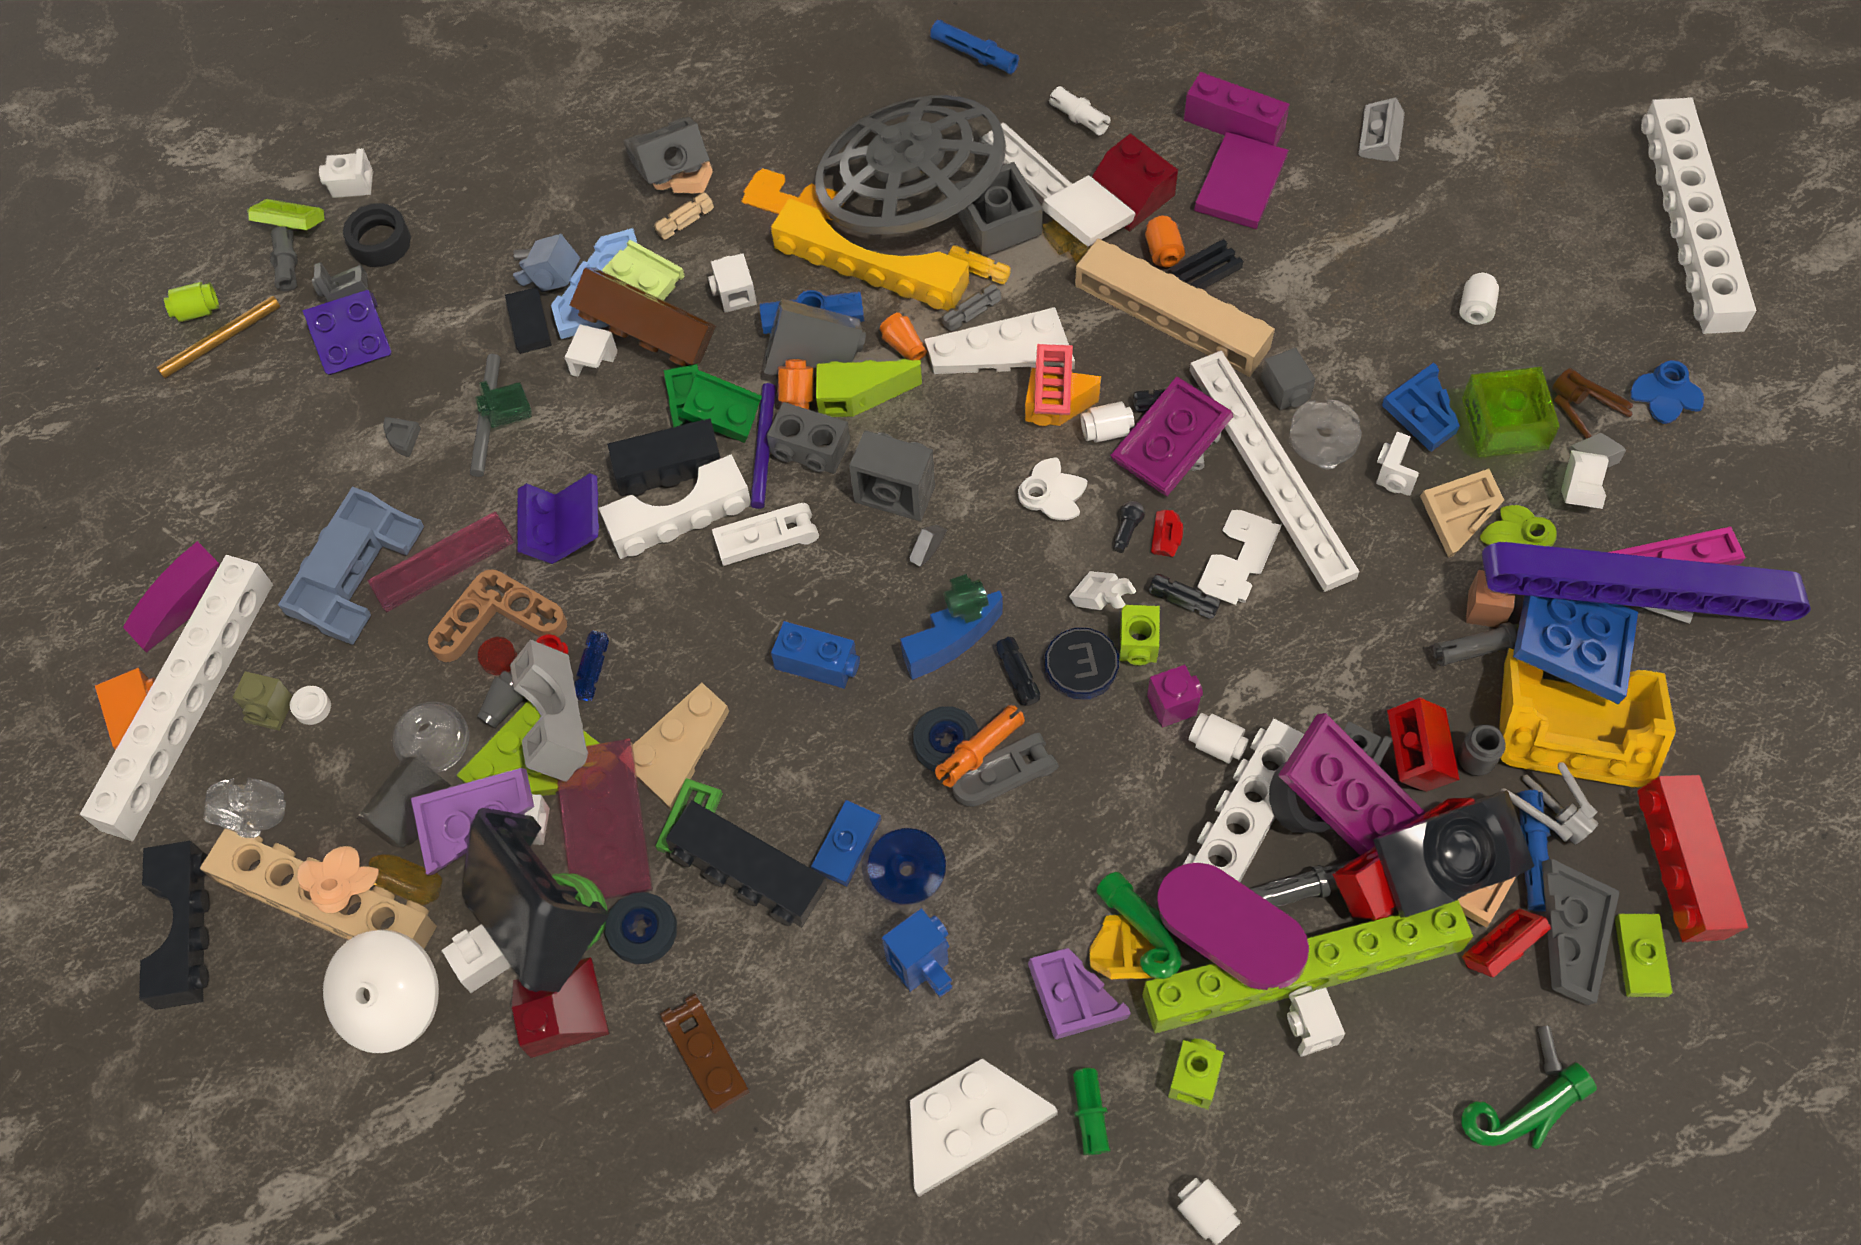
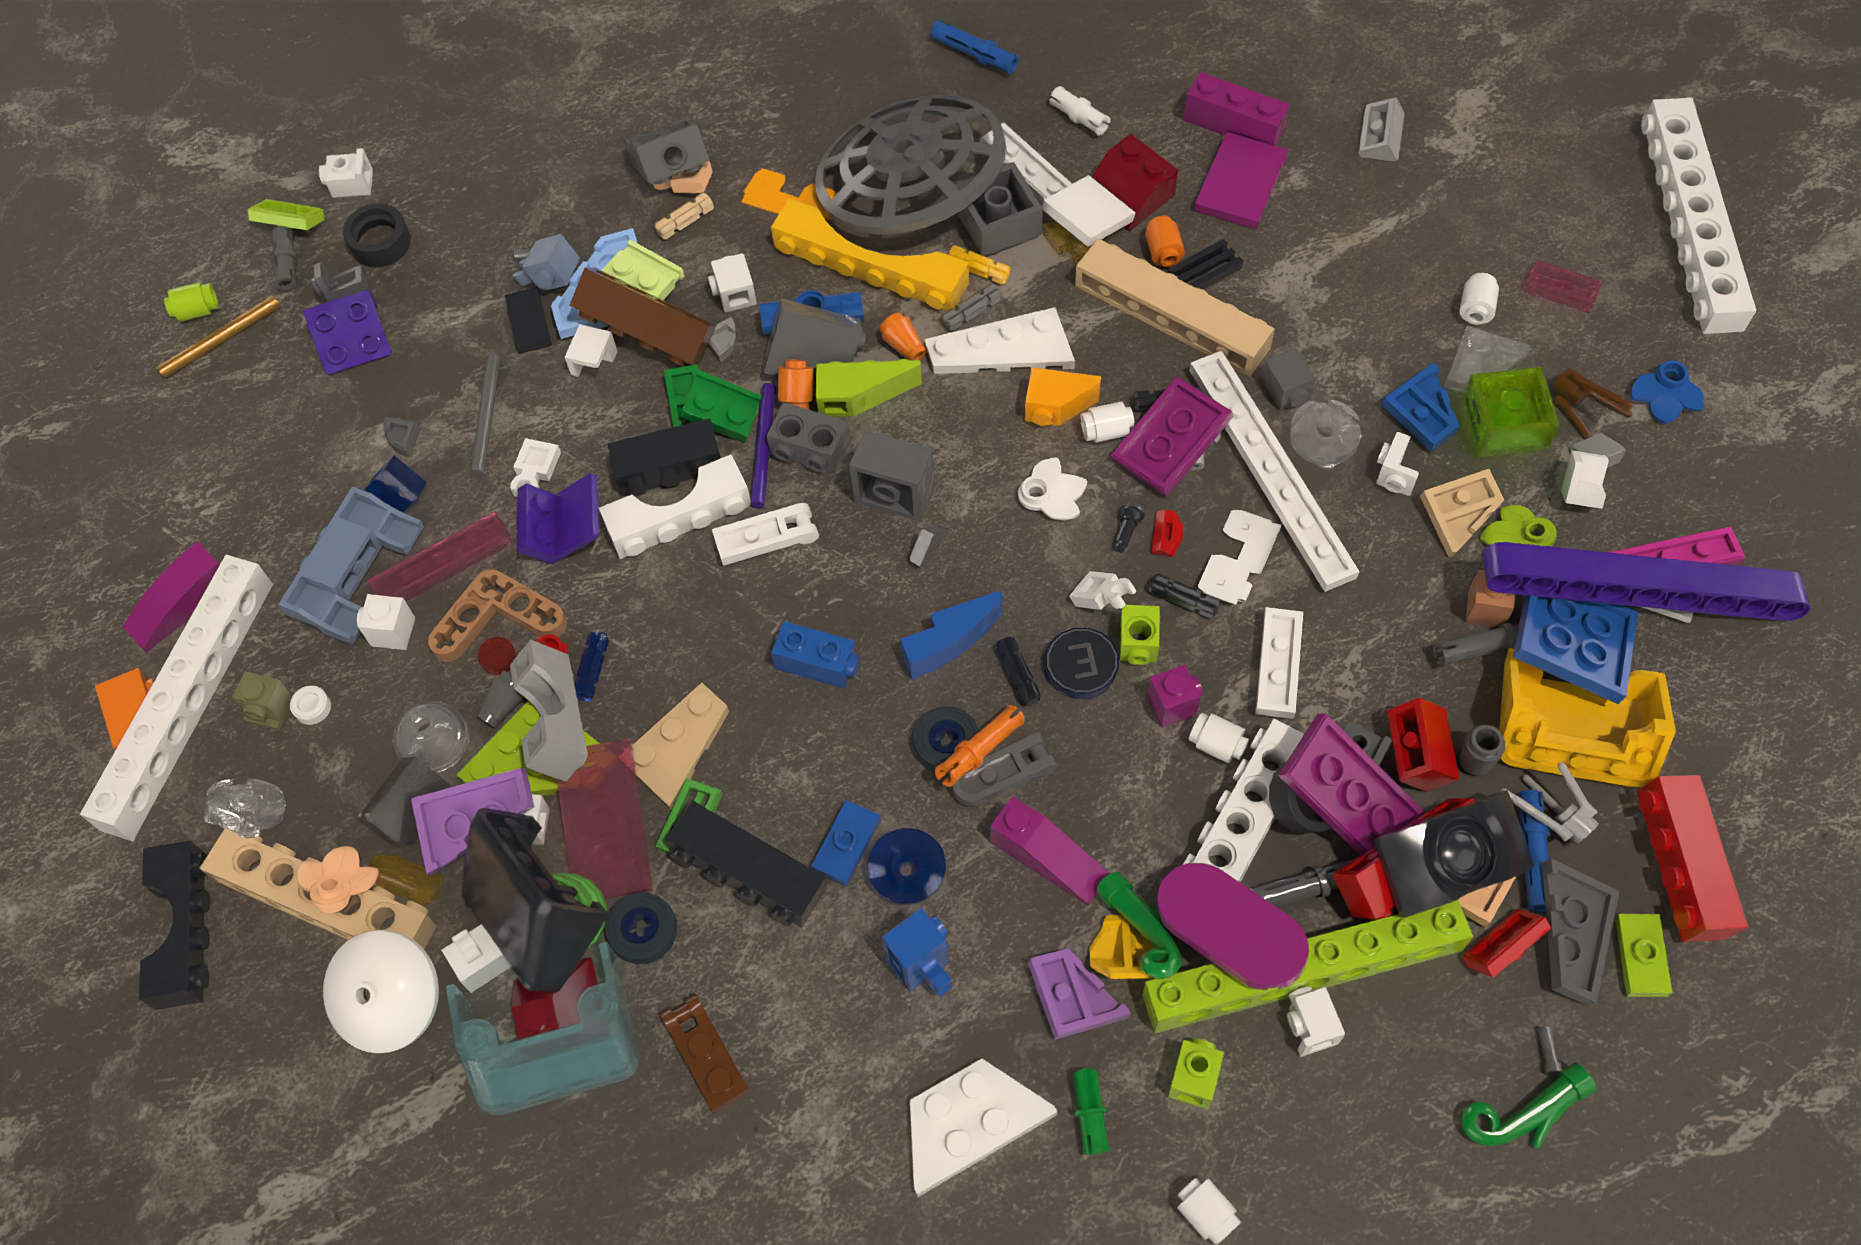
(386, 621): none -> white brick
(396, 484): none -> clear blue panel
(503, 404): clear green bracket -> none
(534, 463): none -> white plate
(550, 1063): none -> clear light blue windscreen
(723, 339): none -> light grey tile
(966, 598): clear green gear -> none
(1046, 850): none -> magenta slope
(1053, 353): coral slope -> none
(1279, 663): none -> white plate
(1483, 354): none -> clear wing
(1561, 290): none -> clear pink tile

